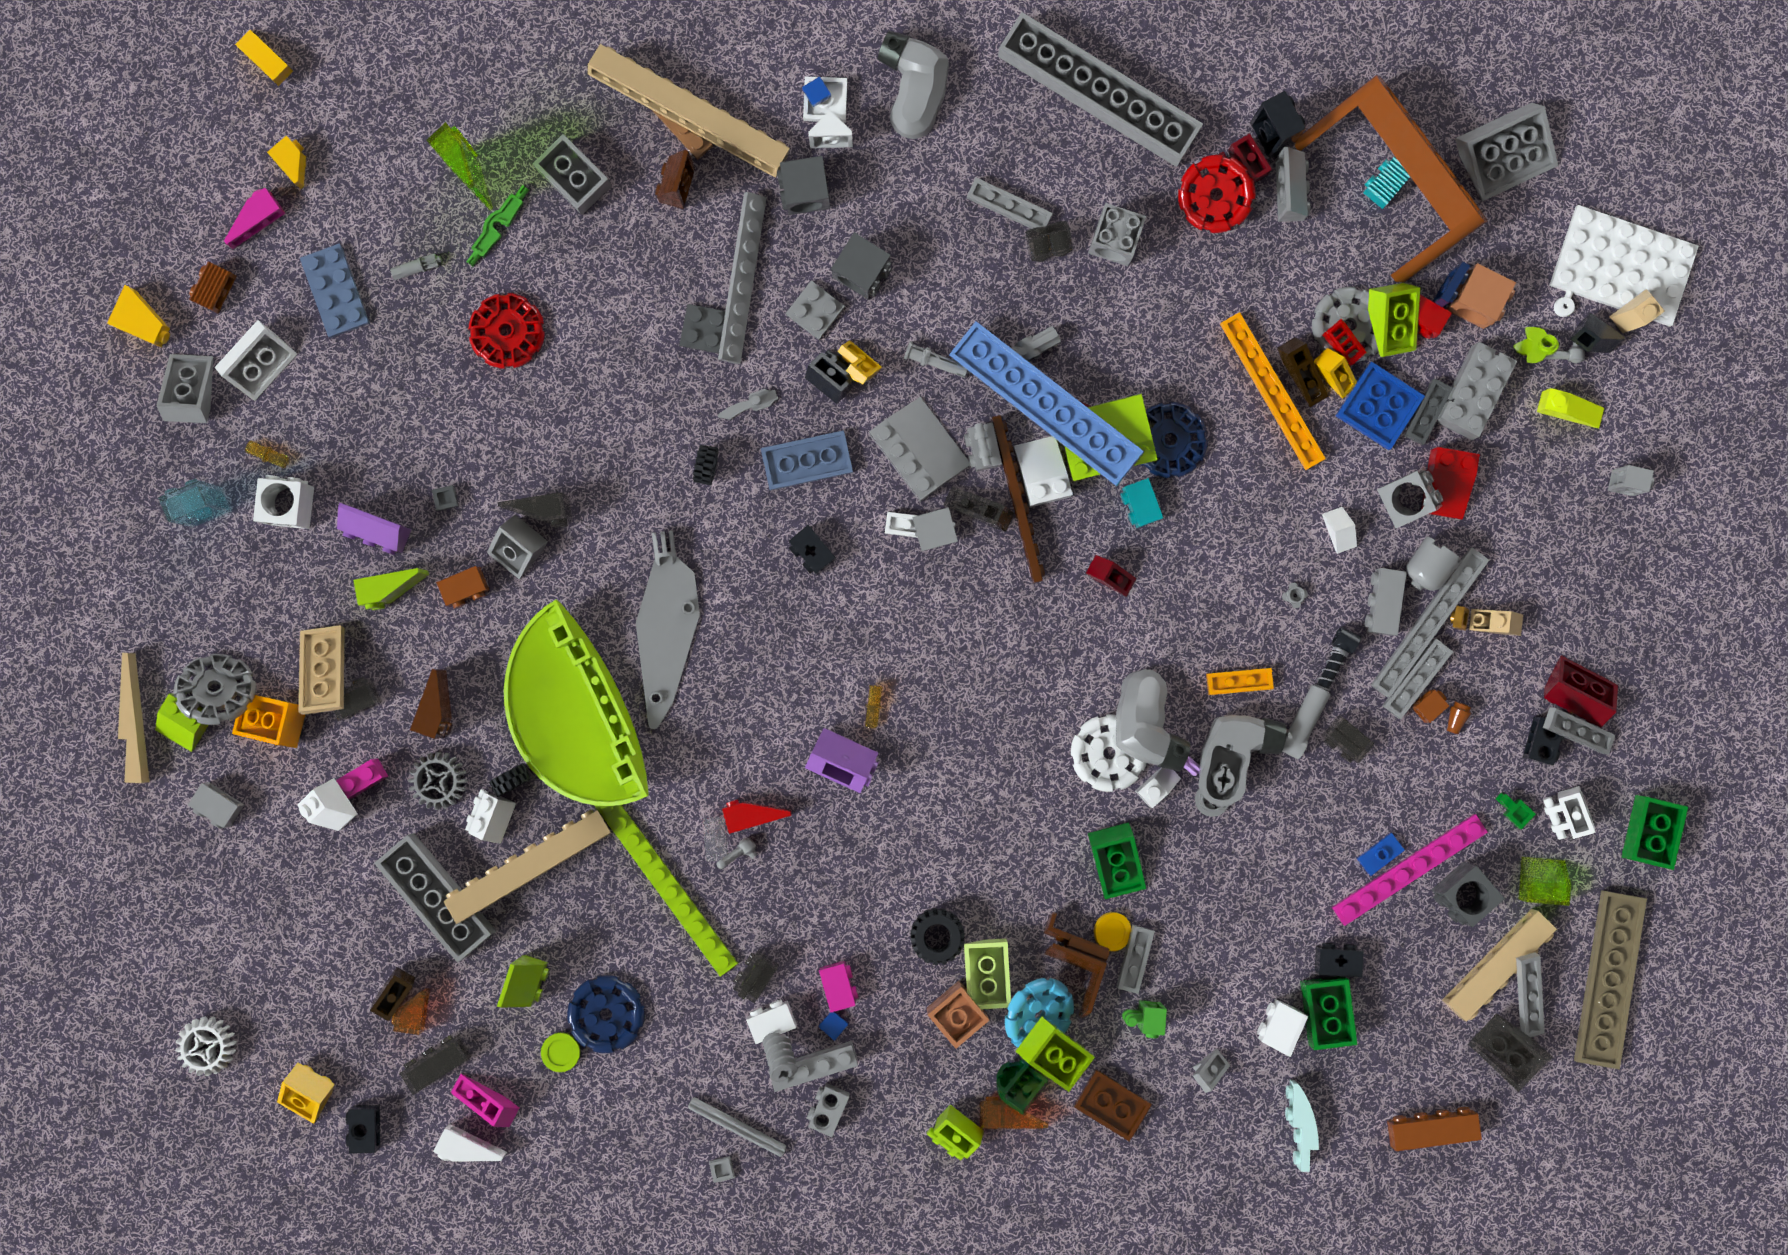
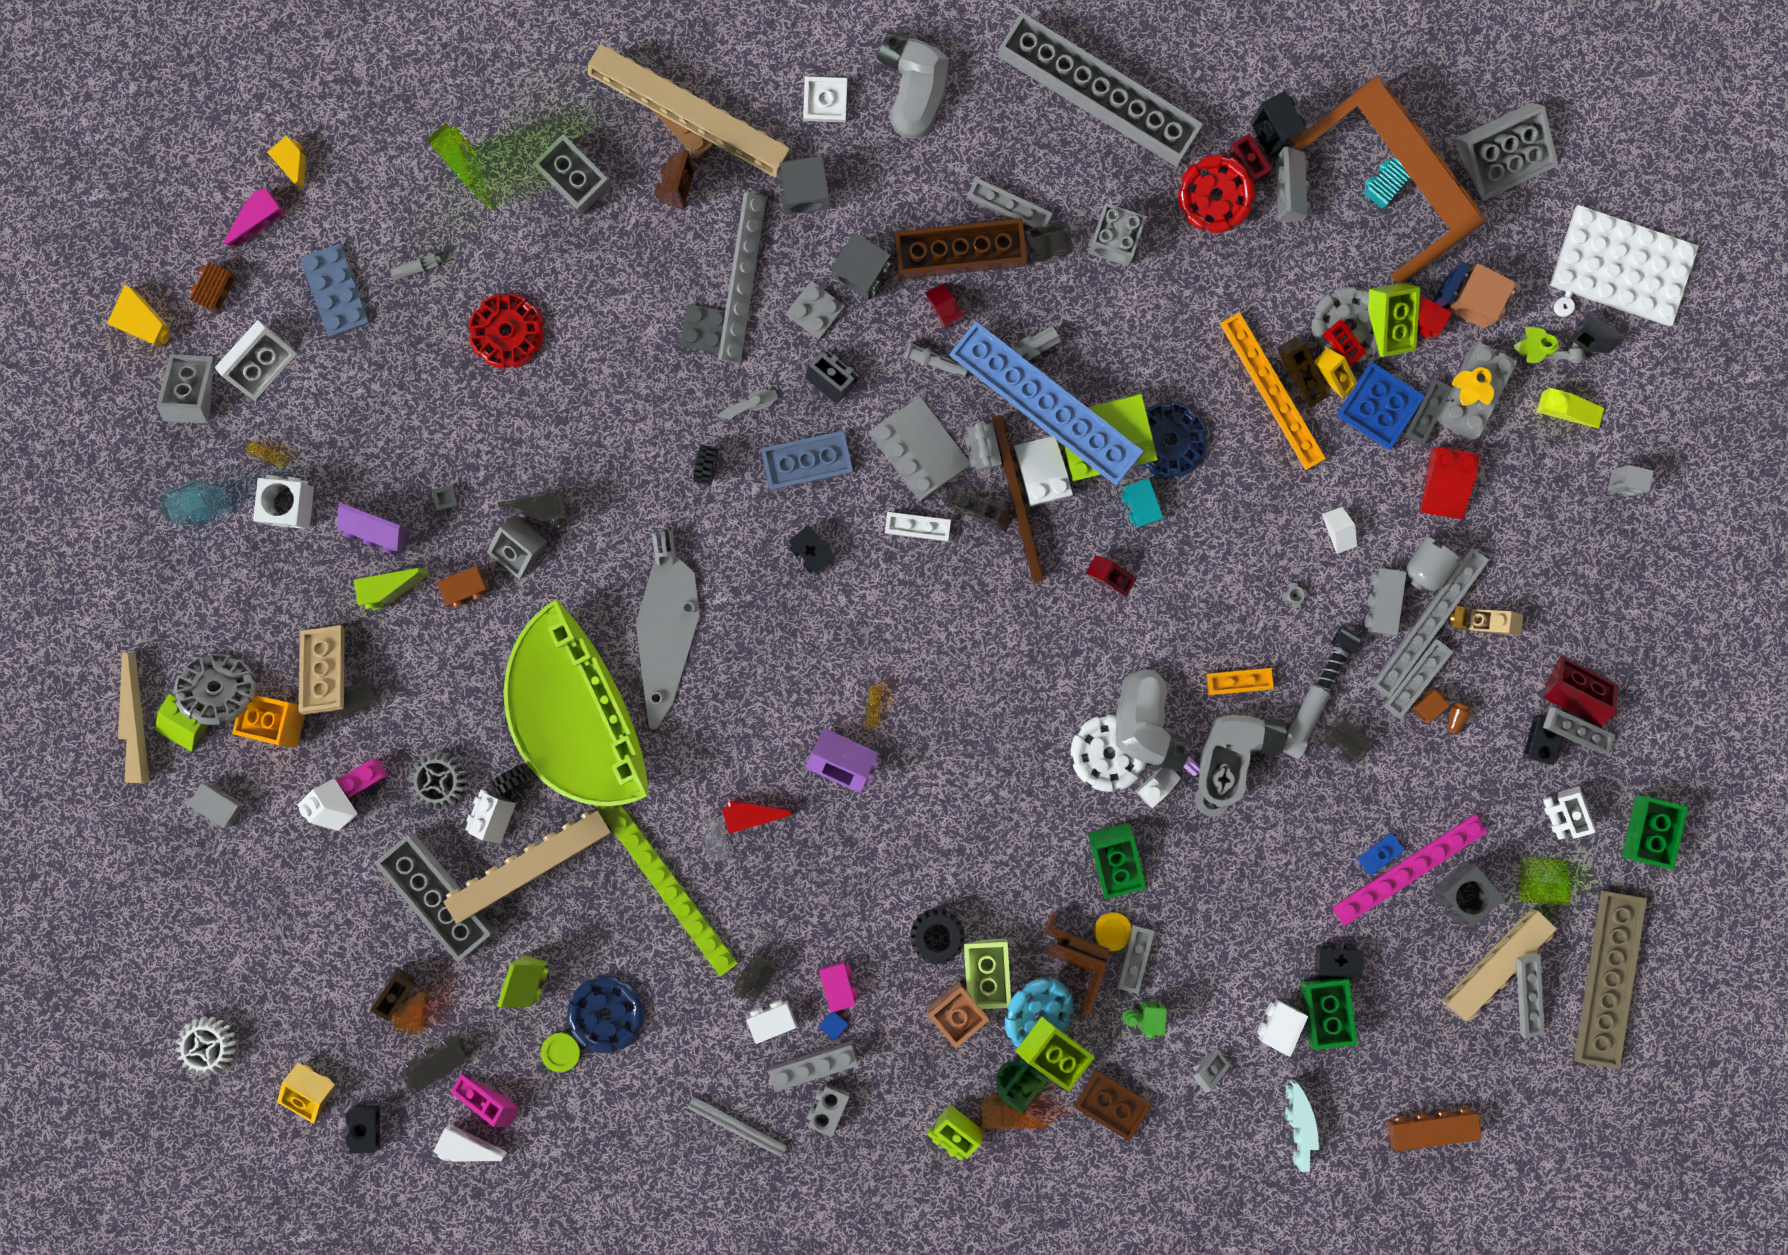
(264, 57): yellow slope -> none
(434, 709): reddish brown slope -> none
(490, 235): bright green piece -> none
(721, 1169): light grey tile -> none
(745, 847): light grey piece -> none
(779, 1056): light grey piece -> none
(816, 91): blue tile -> none
(830, 133): white slope -> none
(862, 365): yellow plate -> none
(935, 529): light grey piece -> none
(944, 306): none -> dark red slope
(960, 249): none -> reddish brown brick
(1398, 513): light grey brick -> none
(1472, 389): none -> yellow plate
(1510, 1052): clear smoke slope -> none
(1516, 811): green plate -> none
(1637, 312): tan slope -> none

